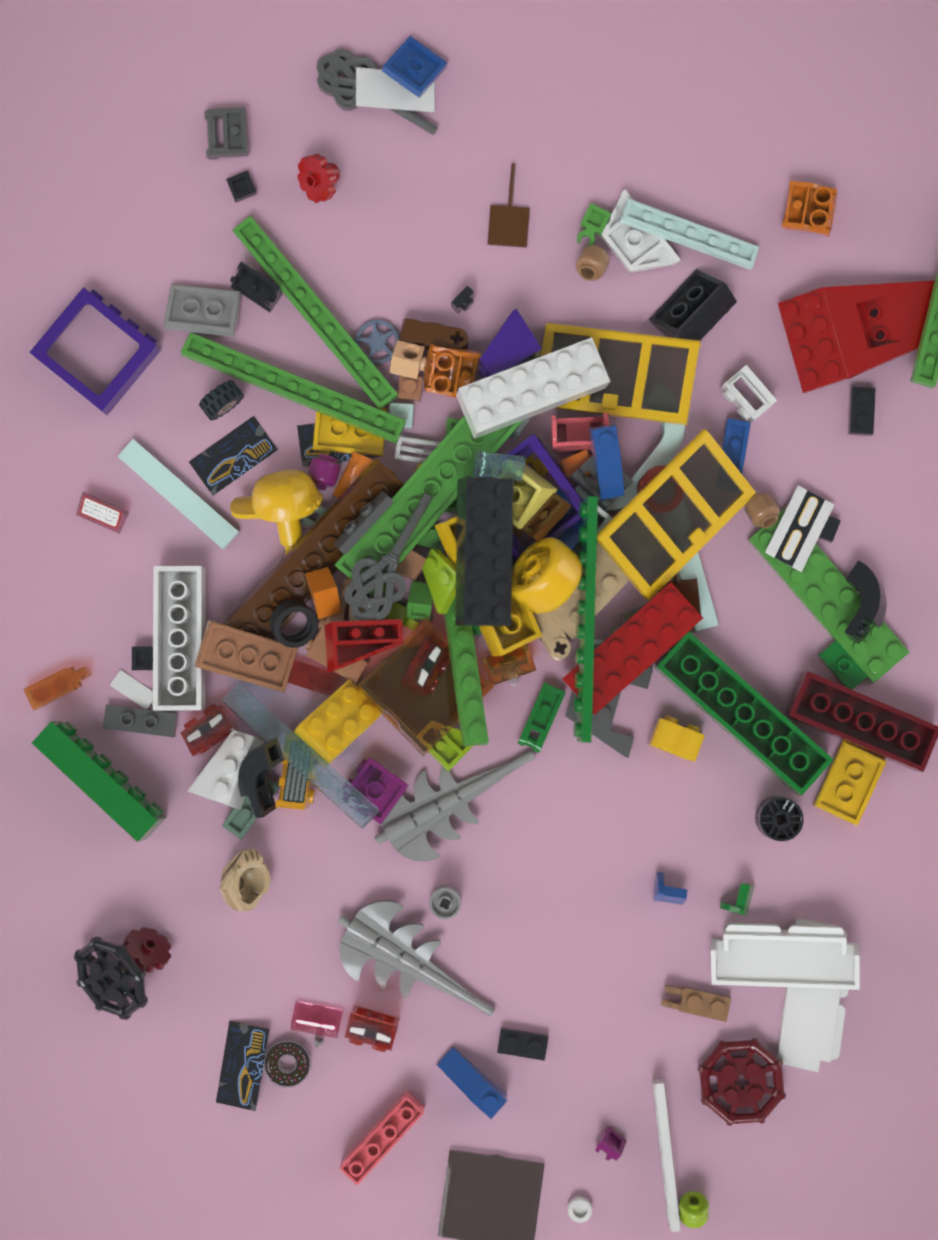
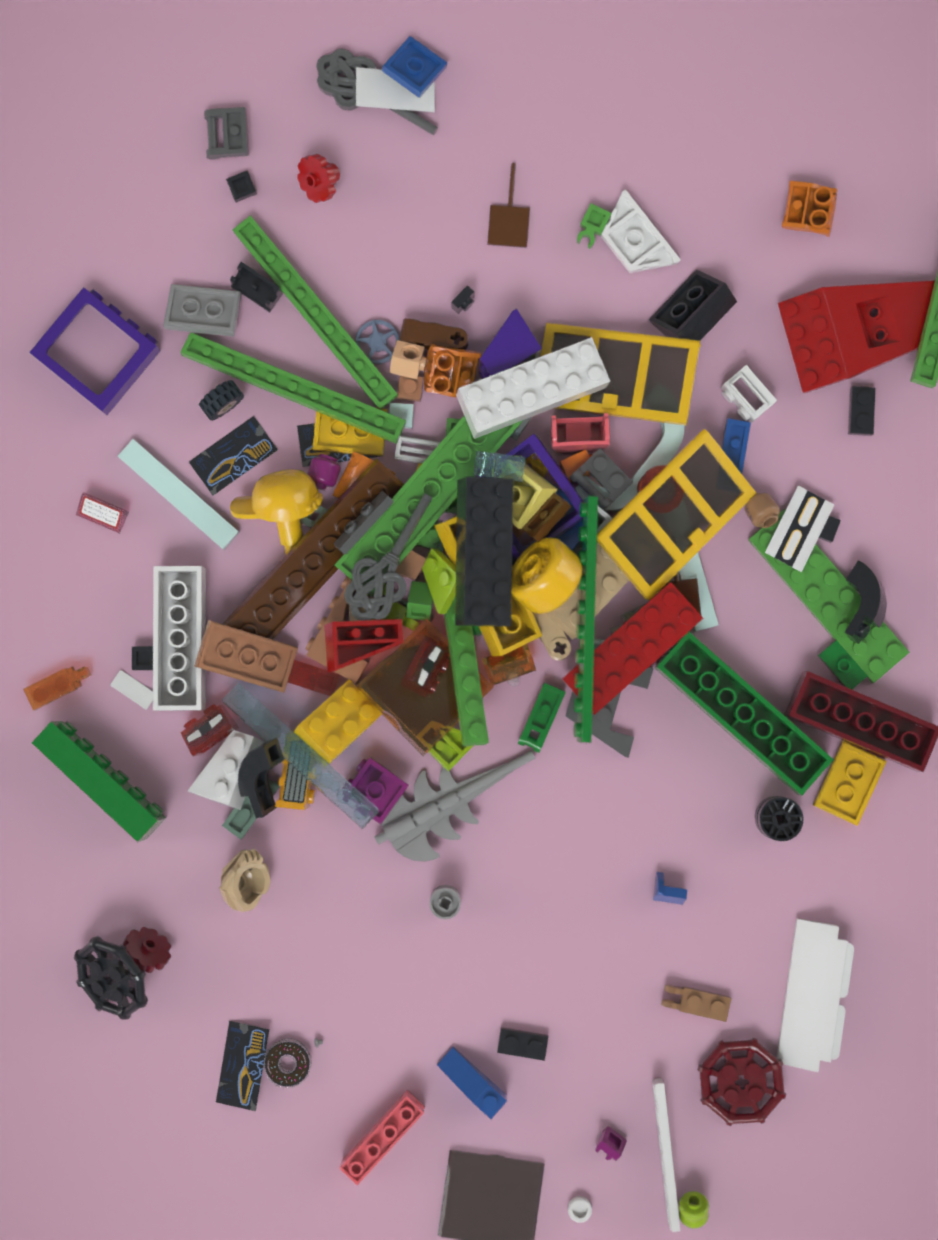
(140, 721): dark grey plate -> none
(302, 637): black tyre -> none
(316, 1019): clear pink slope -> none
(323, 593): orange slope -> none
(370, 937): light grey animal -> none
(371, 1028): clear red slope -> none
(592, 263): medium nougat head -> none
(607, 460): blue slope -> none
(677, 739): yellow brick -> none
(689, 234): light aqua tile -> none
(743, 900): green tile -> none
(785, 958): white slope -> none

